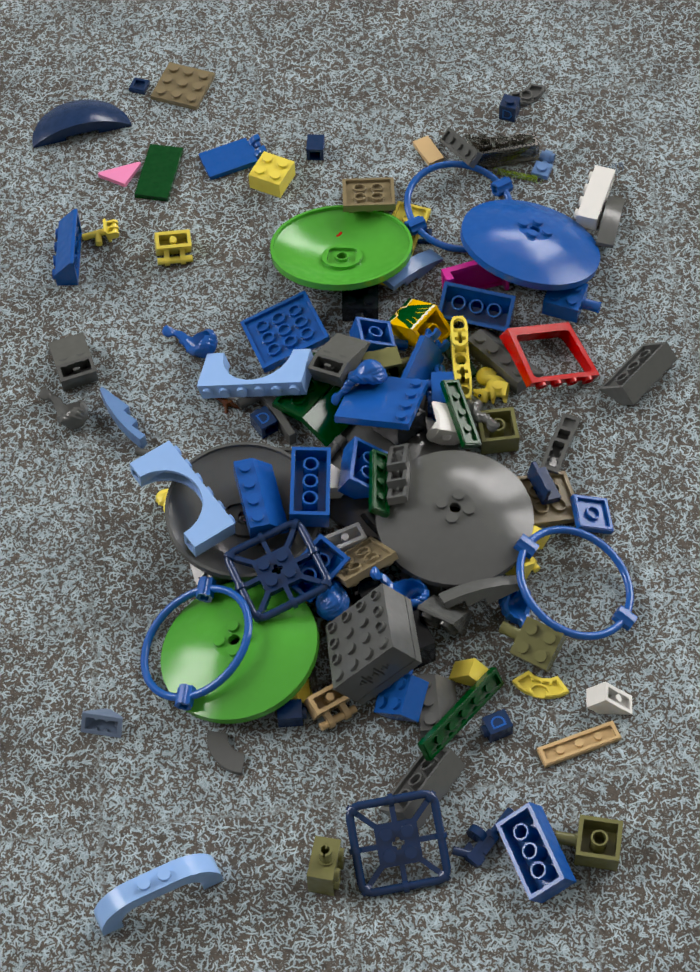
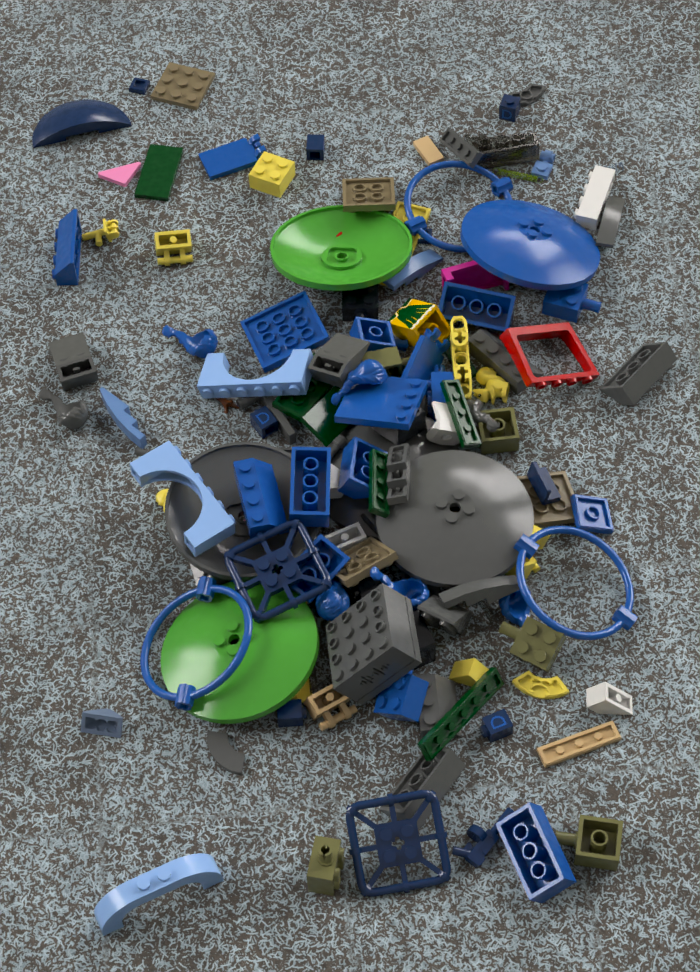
(560, 443): dark grey slope -> none

